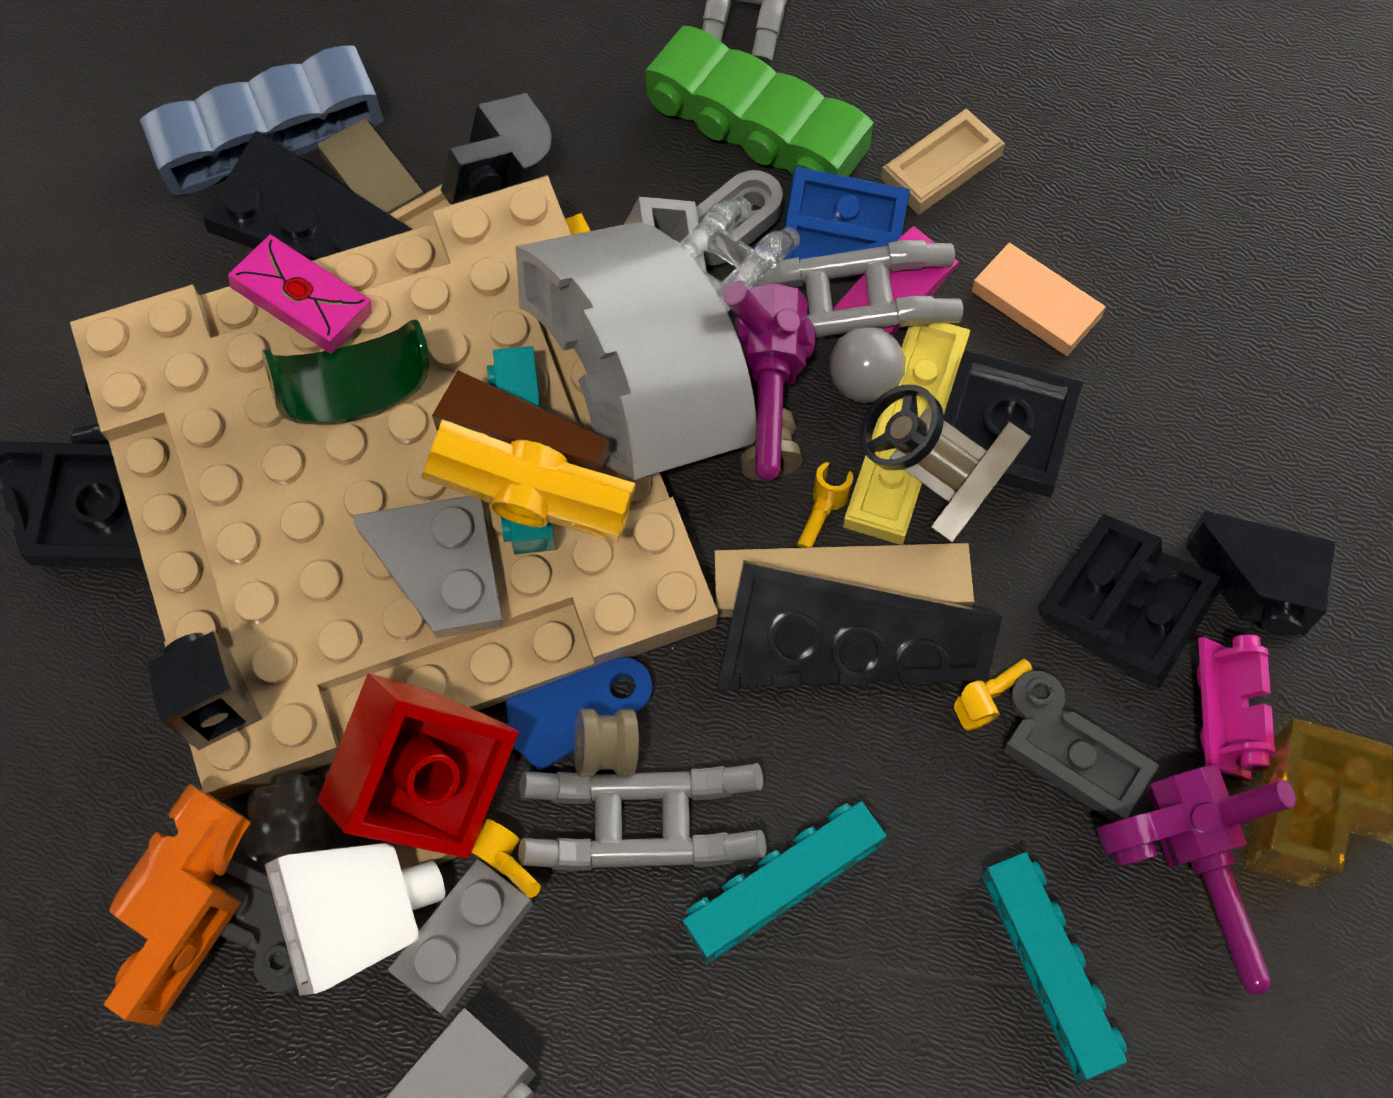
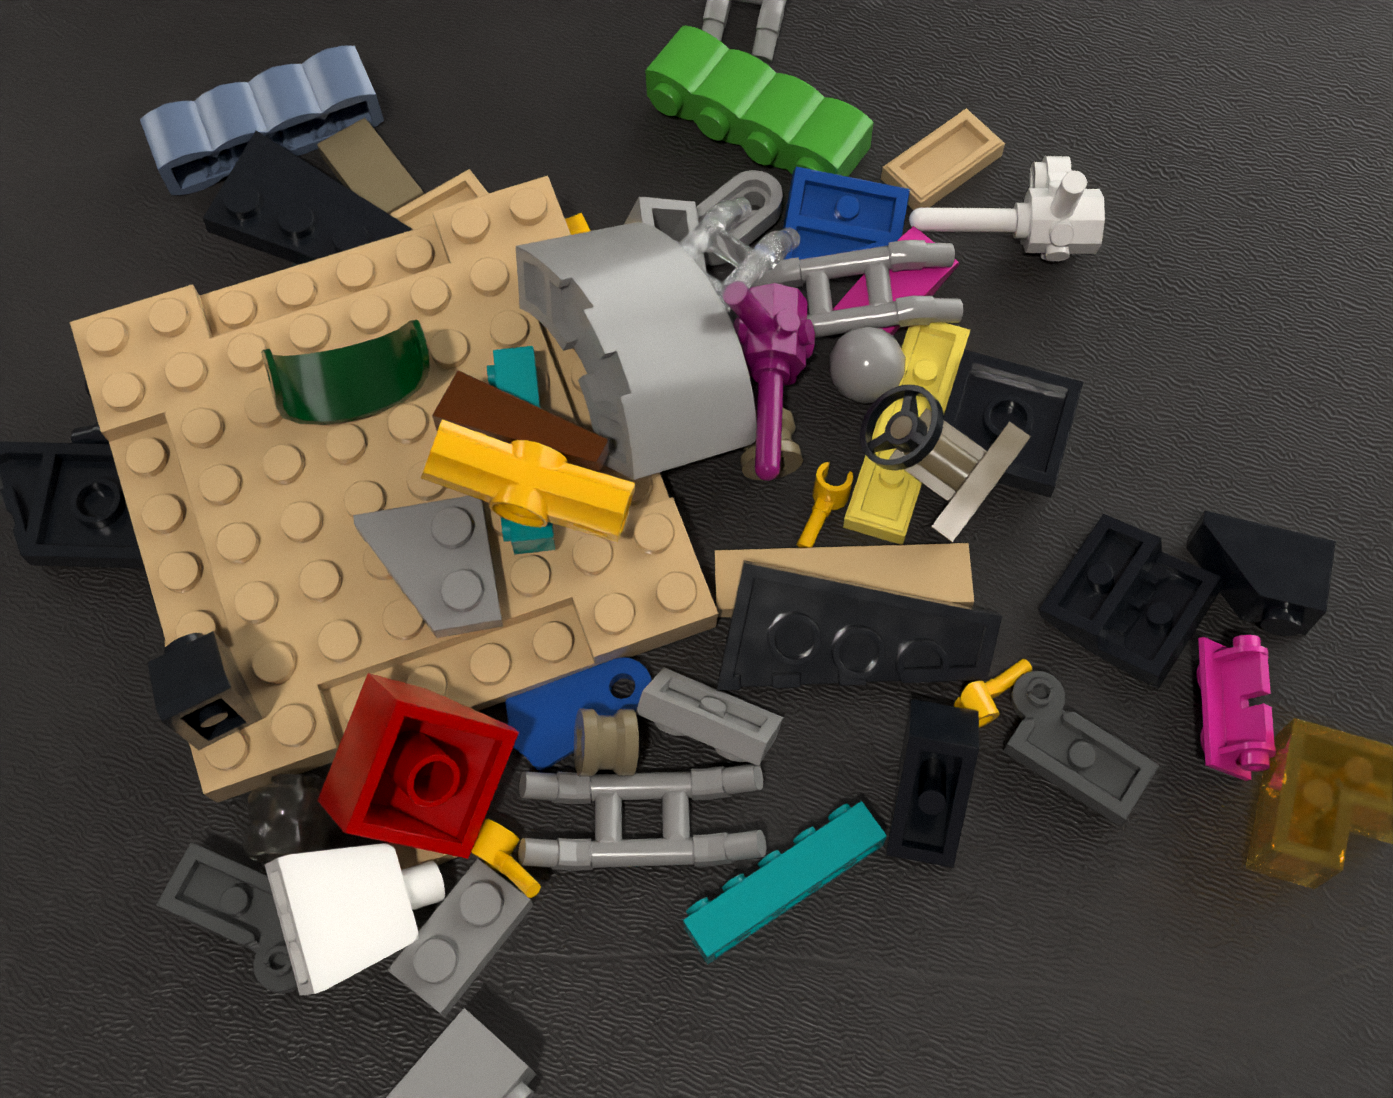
(175, 905): orange plate -> none
(300, 293): dark pink tile -> none
(504, 150): black brick -> none
(710, 716): none -> light grey plate
(933, 783): none -> black slope
(1038, 299): light nougat tile -> none
(1054, 219): none -> white piece
(1054, 968): teal piece -> none
(1202, 826): magenta piece -> none

